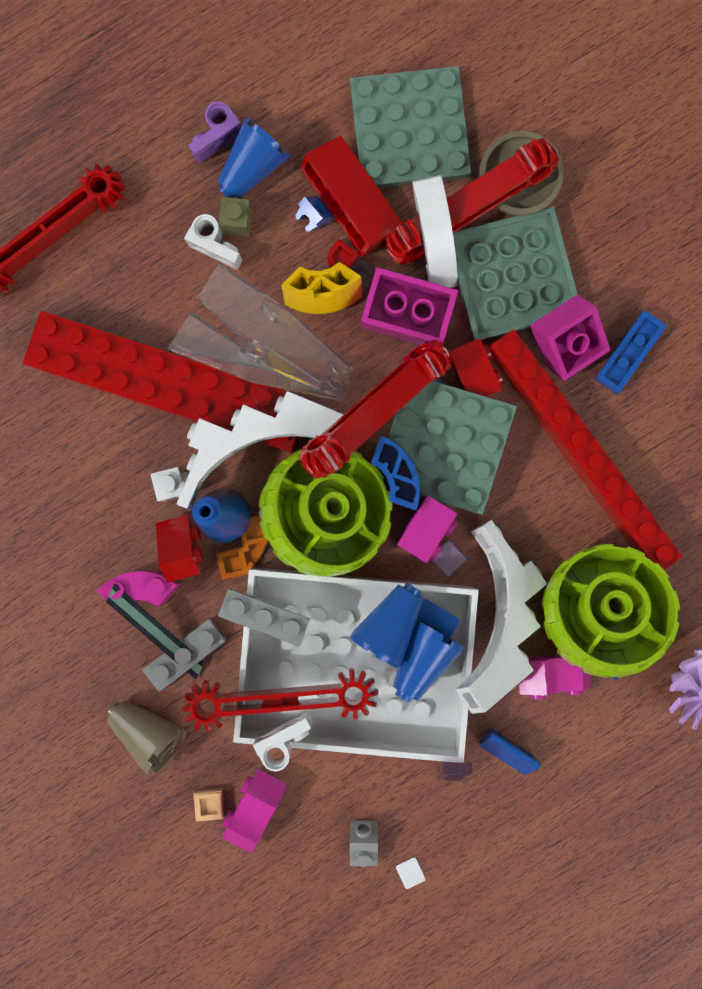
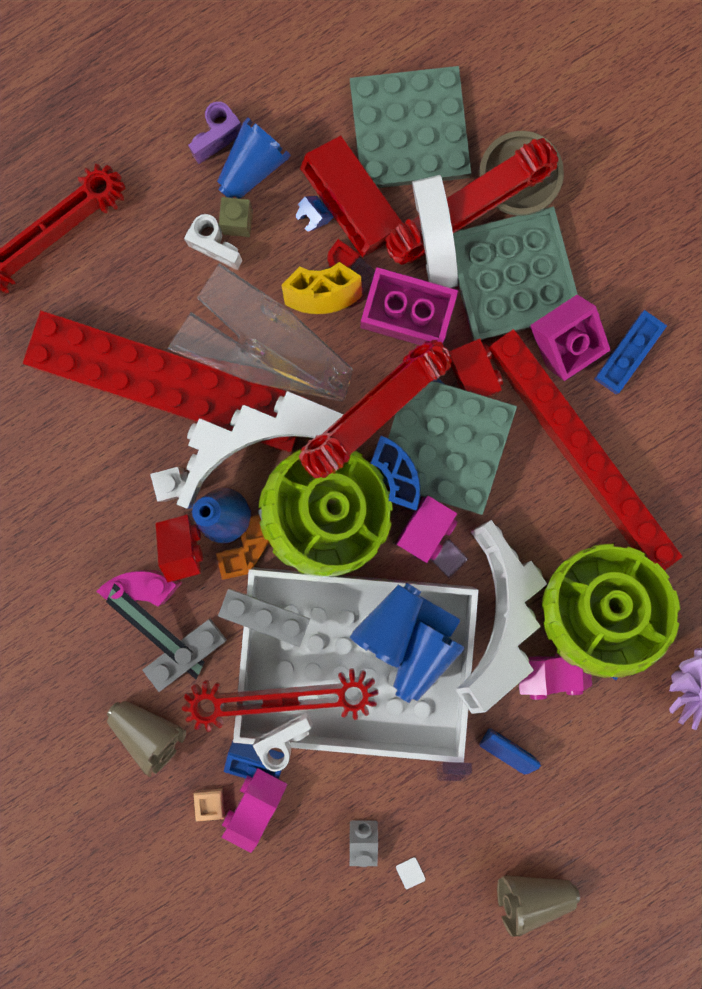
(244, 761): none -> blue slope
(534, 901): none -> dark tan cone

